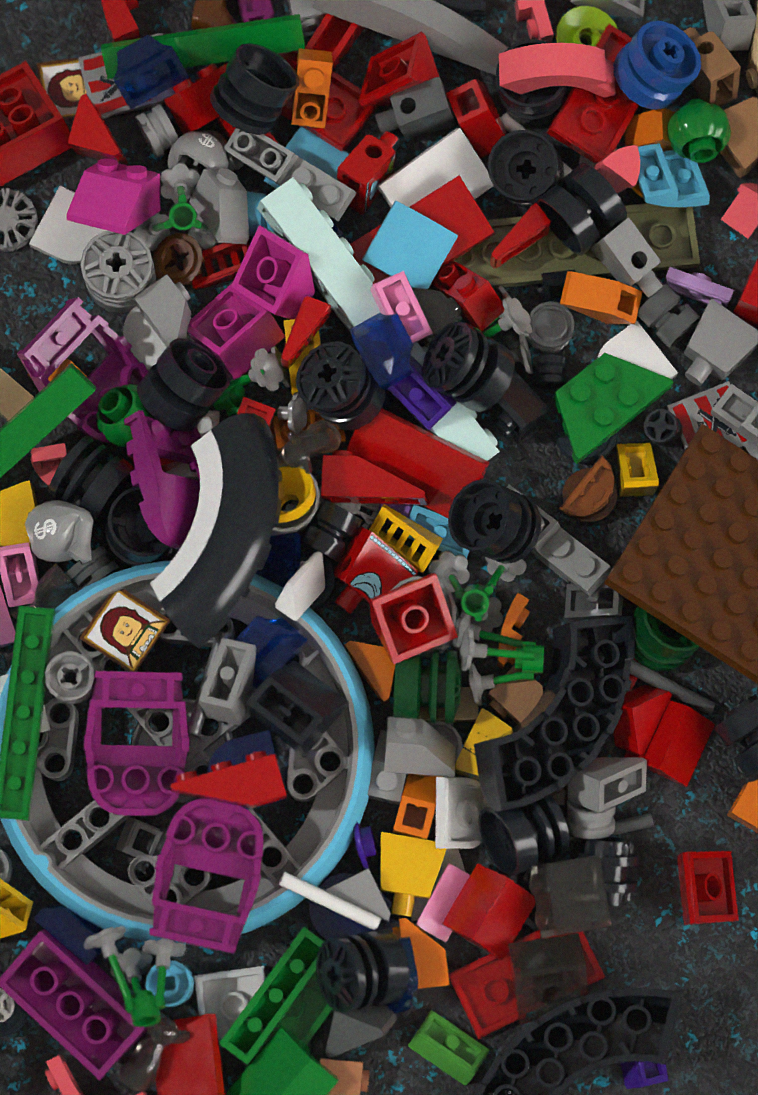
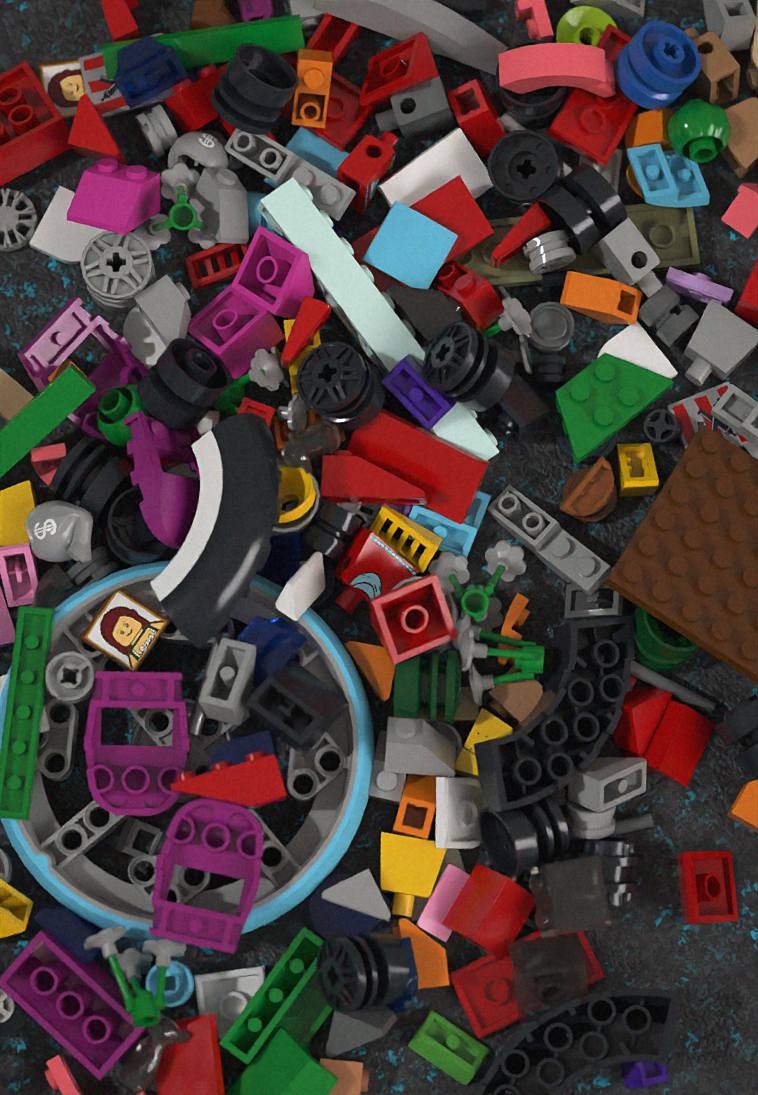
(166, 257): reddish brown gear -> none
(329, 901): white bar -> none
(365, 844): dark purple piece -> none
(384, 348): clear blue slope -> none
(396, 296): bright pink slope -> none
(494, 521): black wheel -> none
(549, 252): none -> light grey wheel
(621, 168): coral tile -> none

